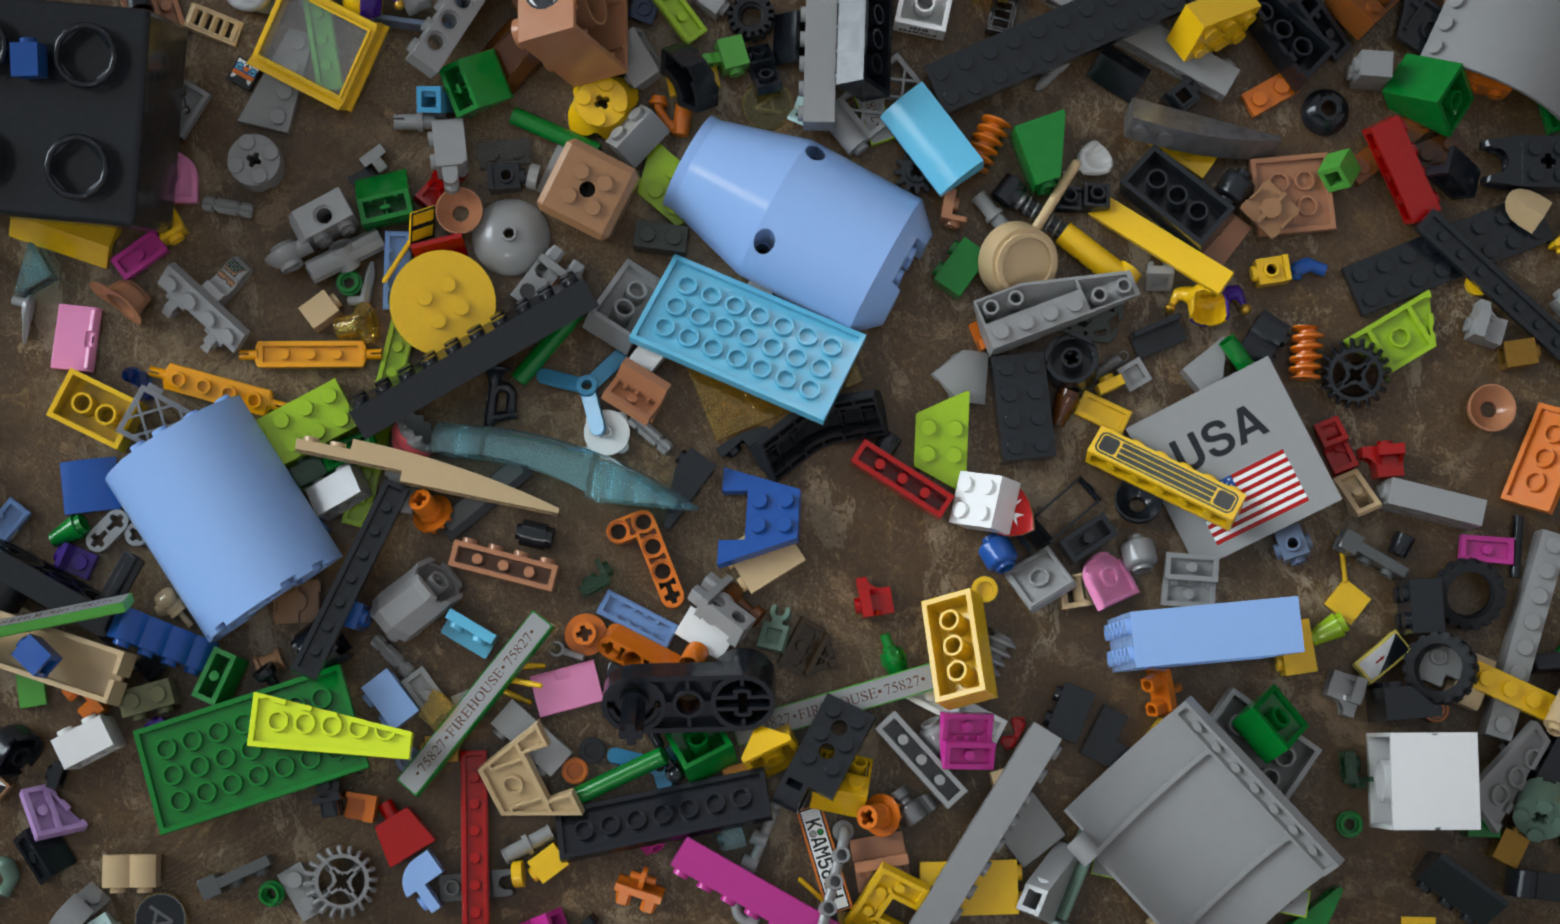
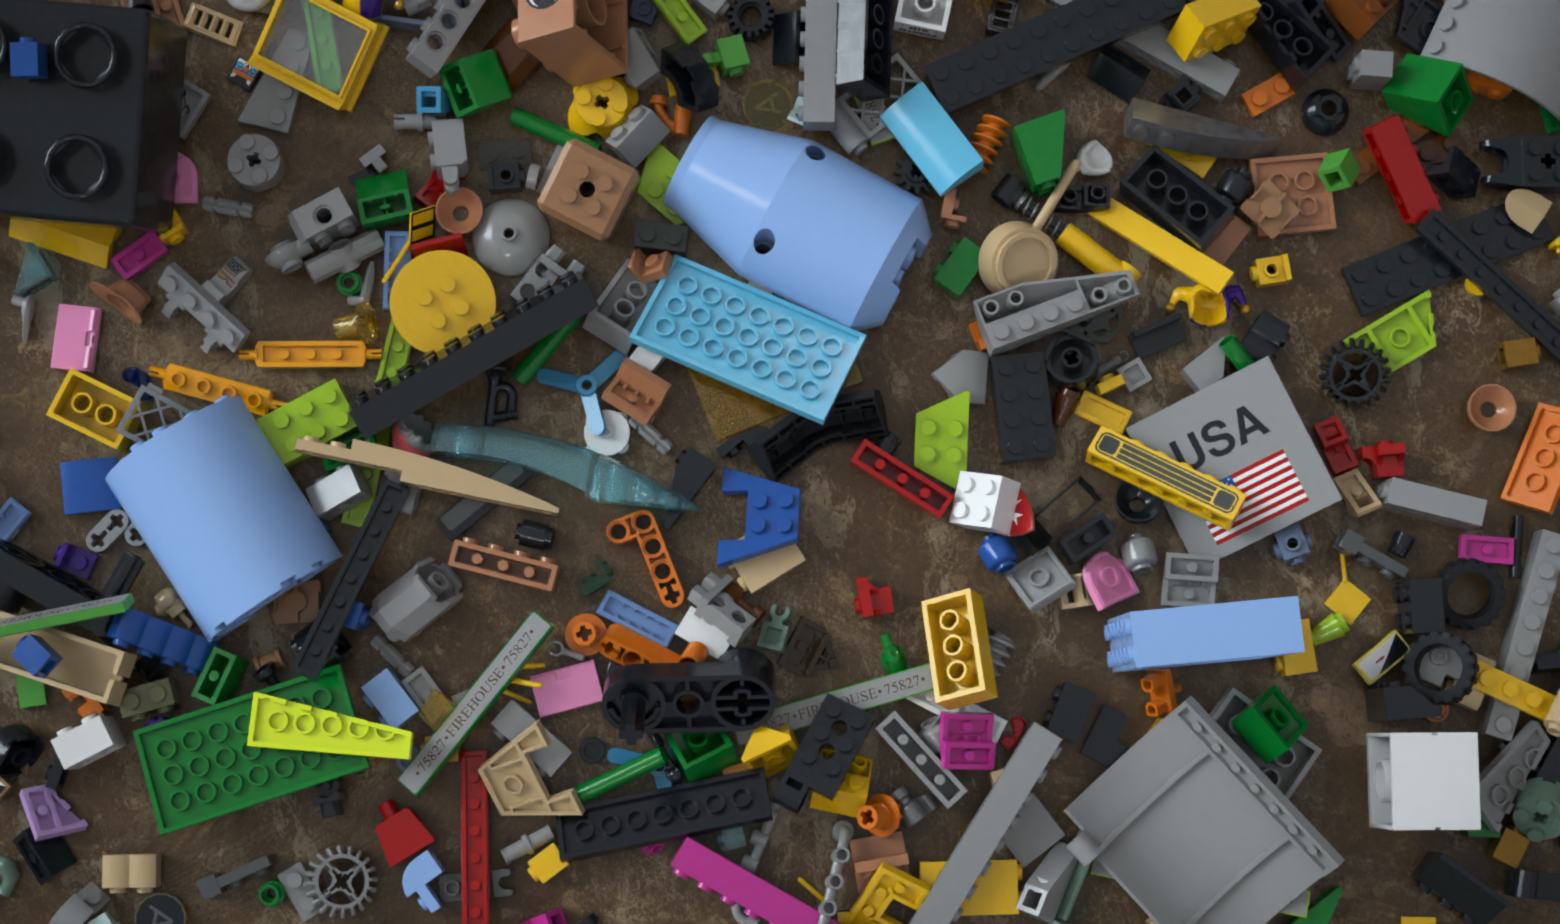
(70, 530): green cone -> none
(307, 471): brick -> none
(321, 310): tan brick -> none
(362, 806): orange panel -> none
(430, 511): orange gear -> none
(469, 633): medium azure bracket -> none
(518, 874): yellow tile -> none
(575, 770): orange tile -> none
(639, 886): orange hips -> none
(650, 268): none -> nougat bracket
(763, 70): black slope -> none
(820, 846): tile -> none
(986, 588): yellow tile -> none
(988, 208): light grey pin -> none
(1159, 277): light grey tile -> none
(1305, 353): orange piece -> none
(1307, 265): blue arm -> none
(1345, 691): light grey brick -> none
(1349, 767): clear green bracket -> none
(1357, 824): green plate -> none
(1484, 326): light grey brick -> none

